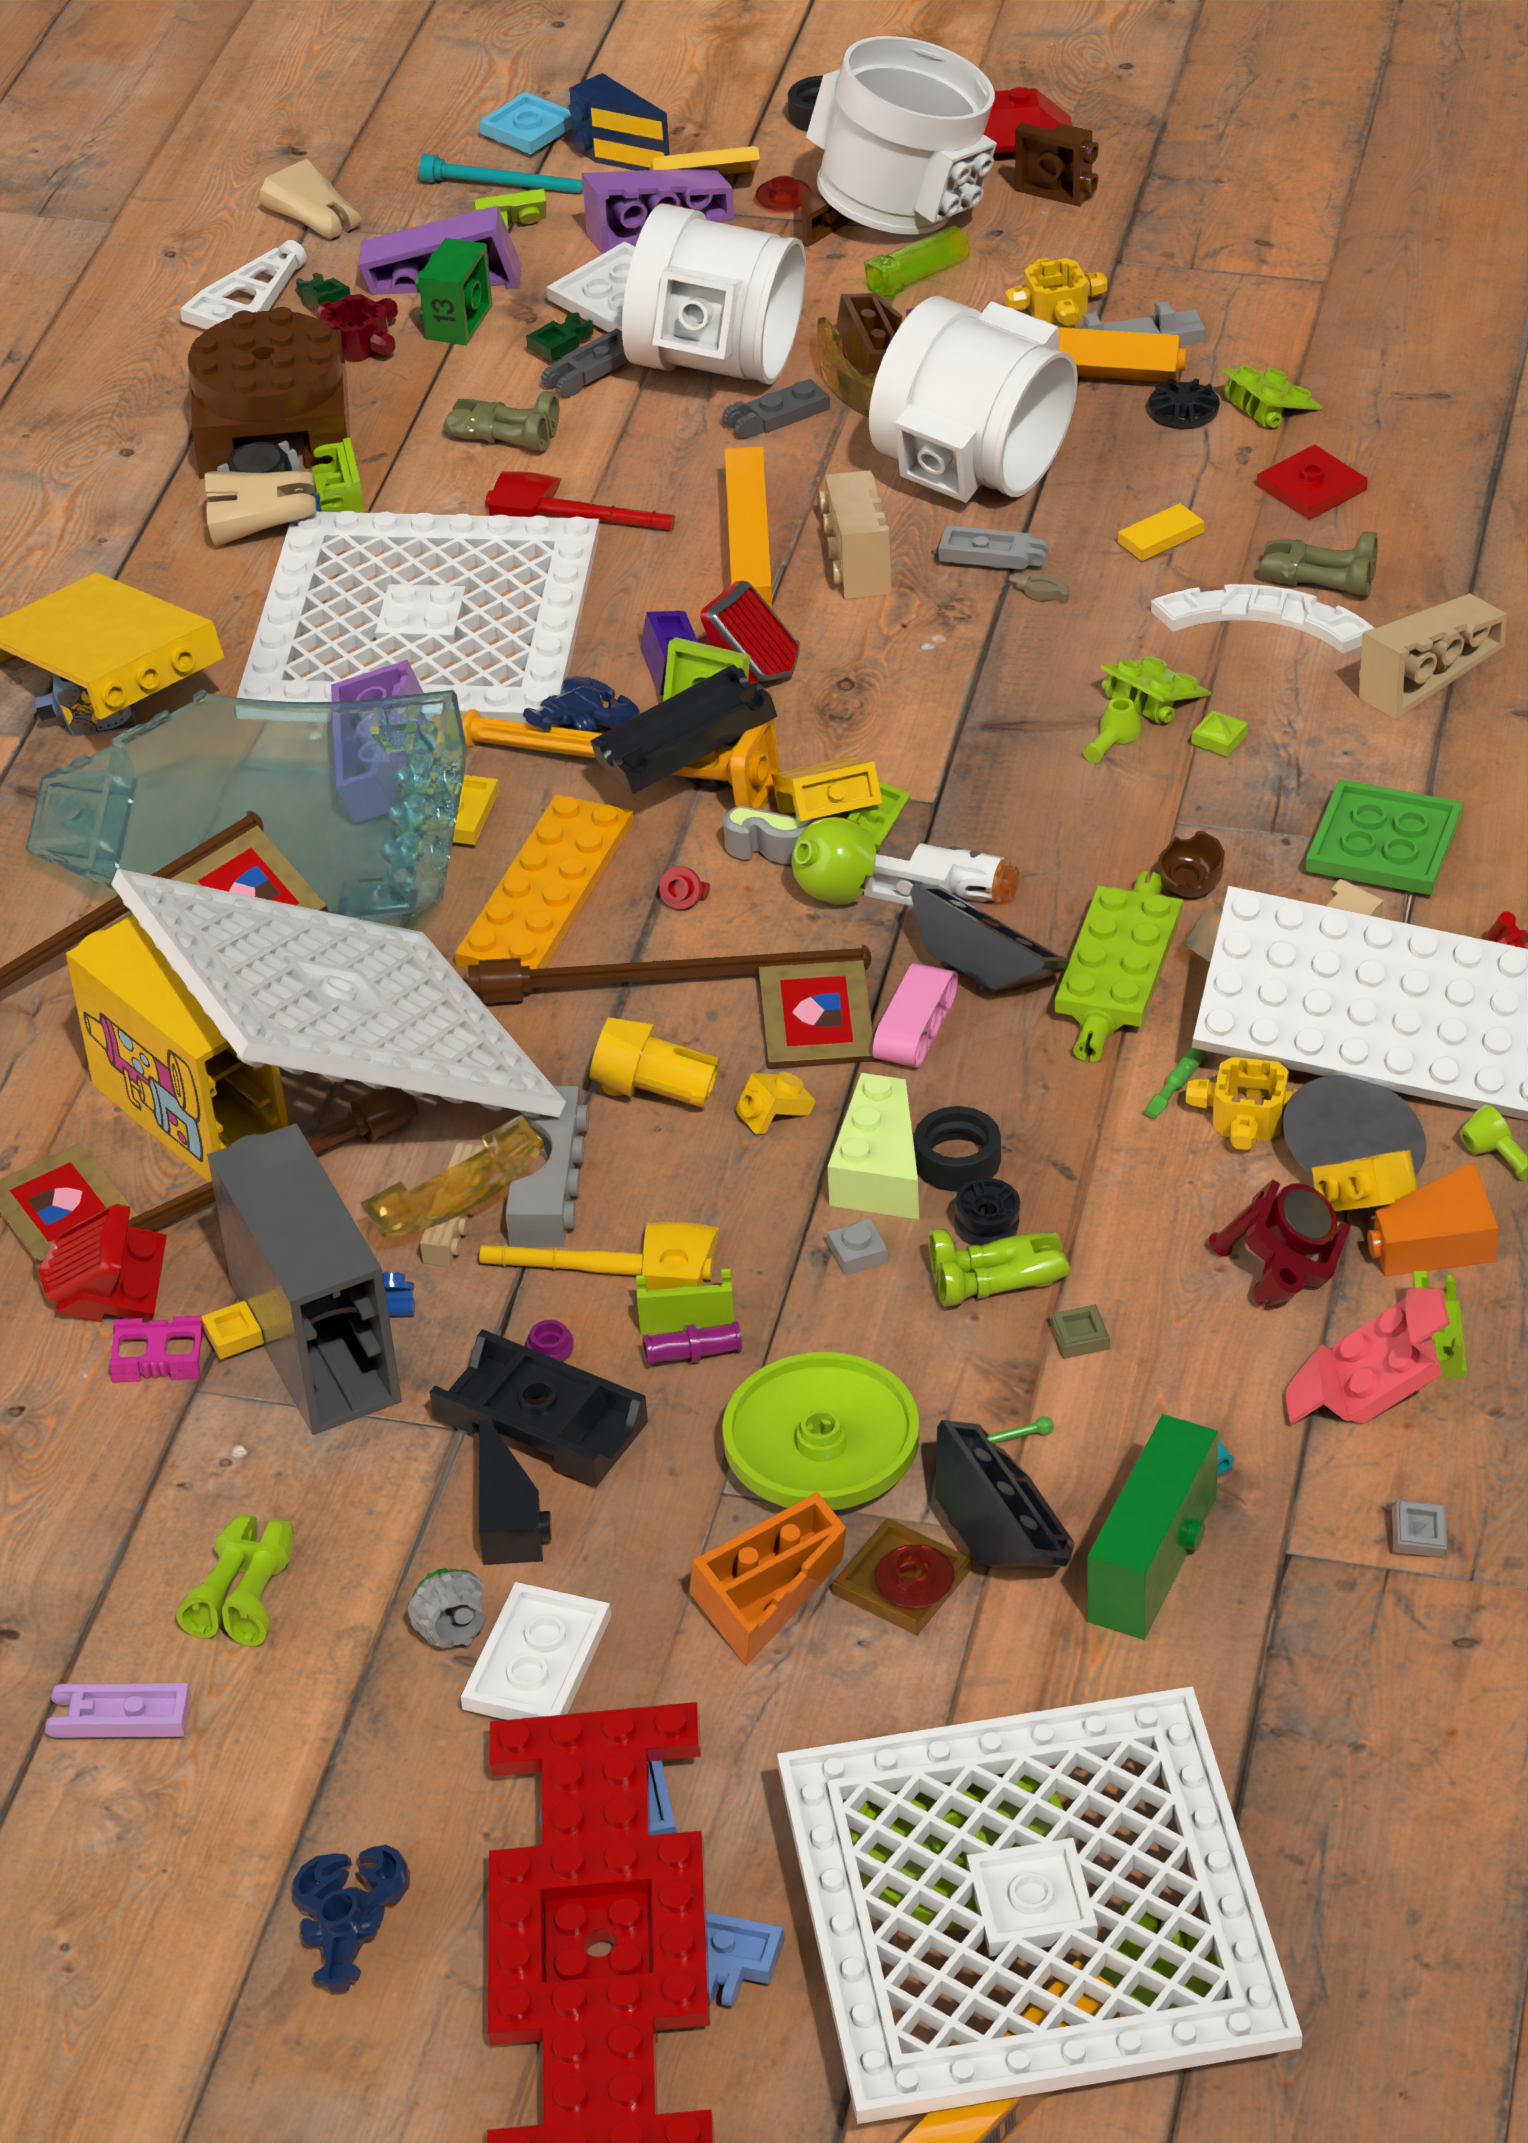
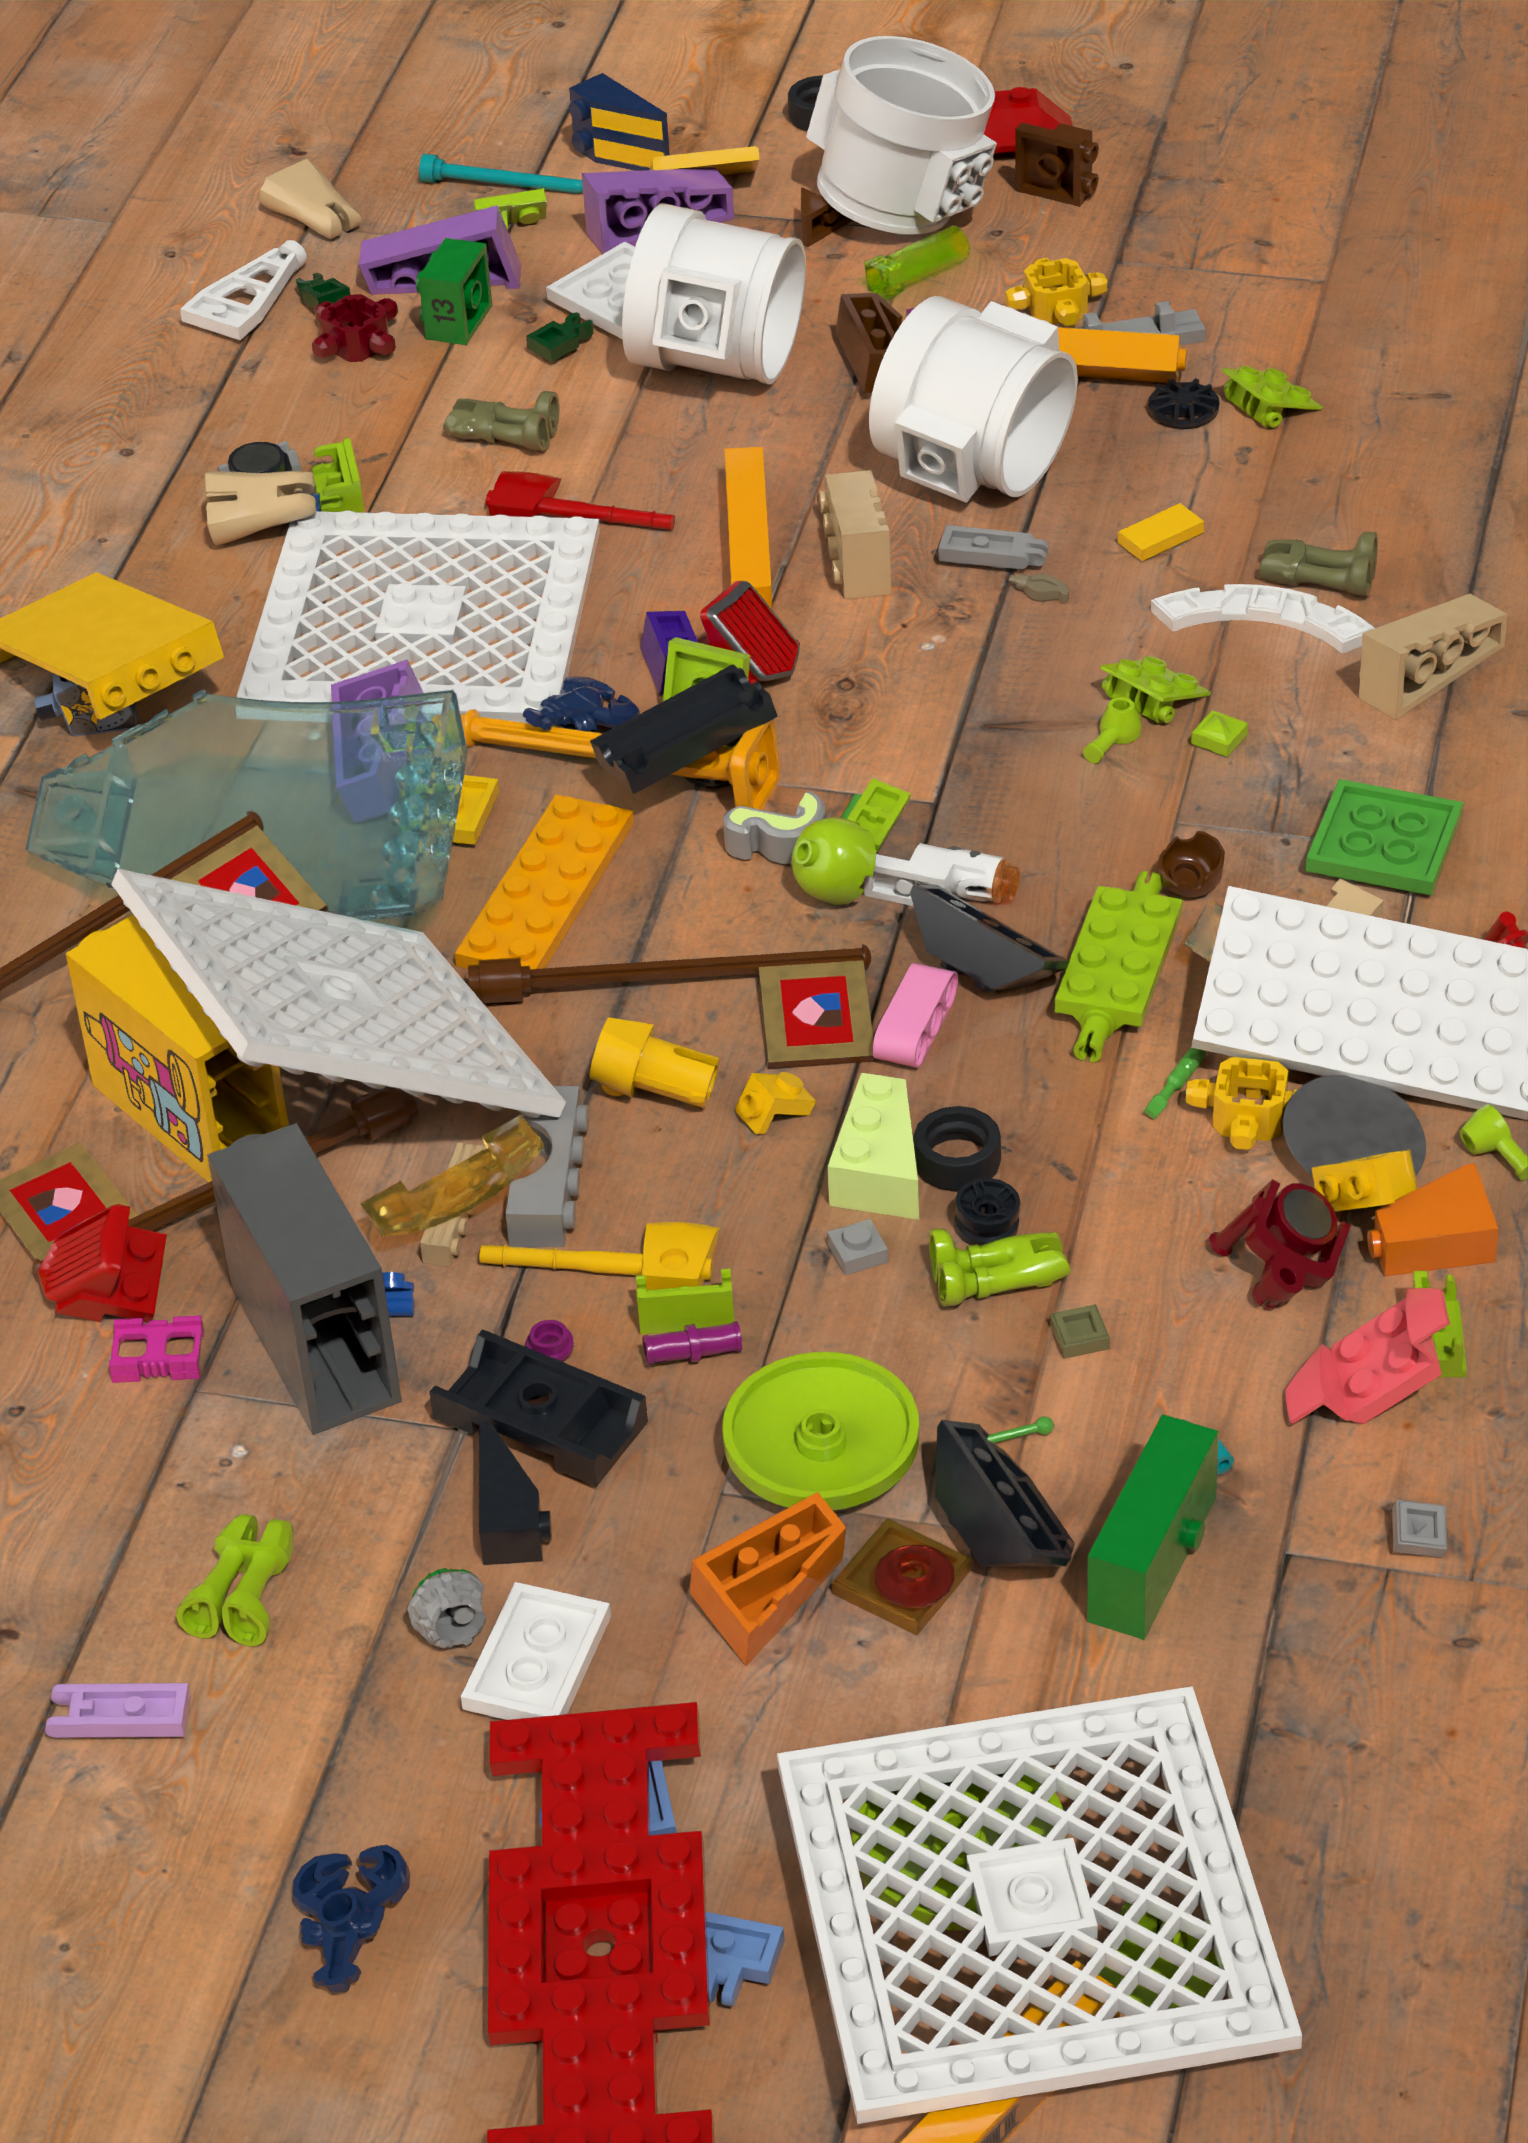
(232, 1330): yellow plate -> none
(266, 378): reddish brown piece -> none
(526, 123): medium azure plate -> none
(585, 364): dark grey hinge -> none
(682, 887): red plate -> none
(776, 409): dark grey hinge -> none
(781, 193): clear red piece -> none
(827, 788): yellow panel -> none
(839, 373): clear yellow slope -> none
(1312, 481): red plate -> none

